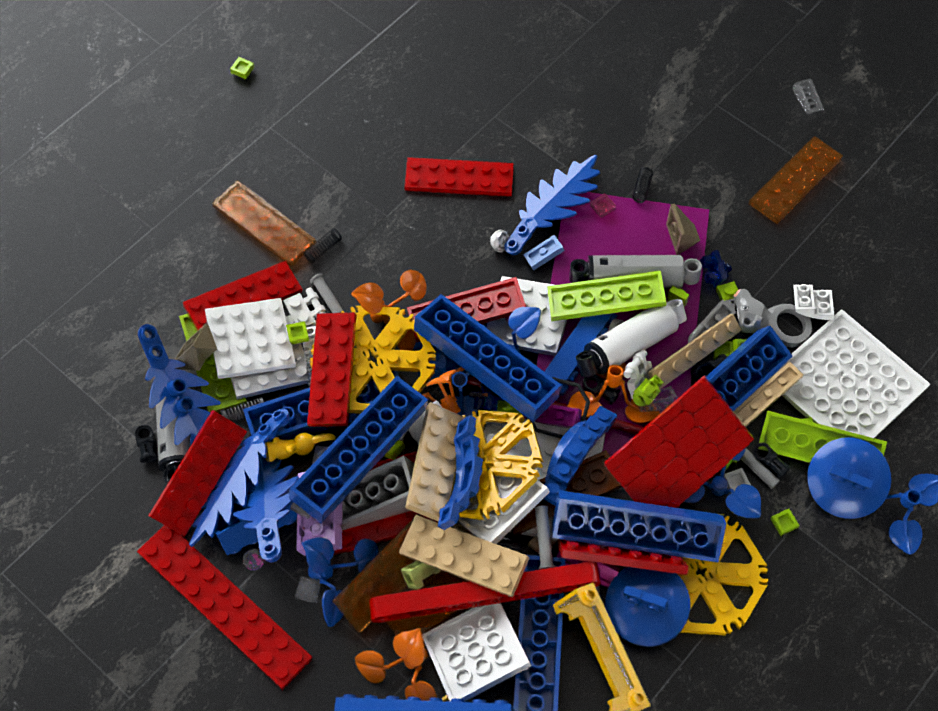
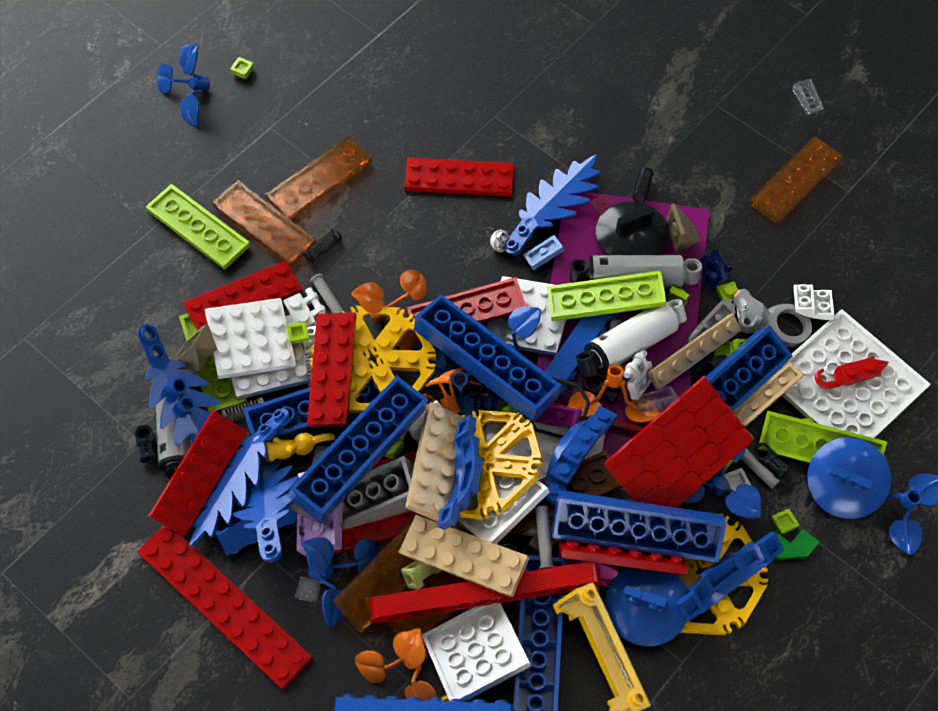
(187, 60): none -> blue plant
(198, 226): none -> lime plate
(253, 560): clear tile -> none
(318, 178): none -> clear orange plate
(632, 230): none -> black bracket
(647, 391): lime hips -> none
(727, 575): none -> blue piece
(799, 548): none -> green tile
(853, 373): none -> red plate

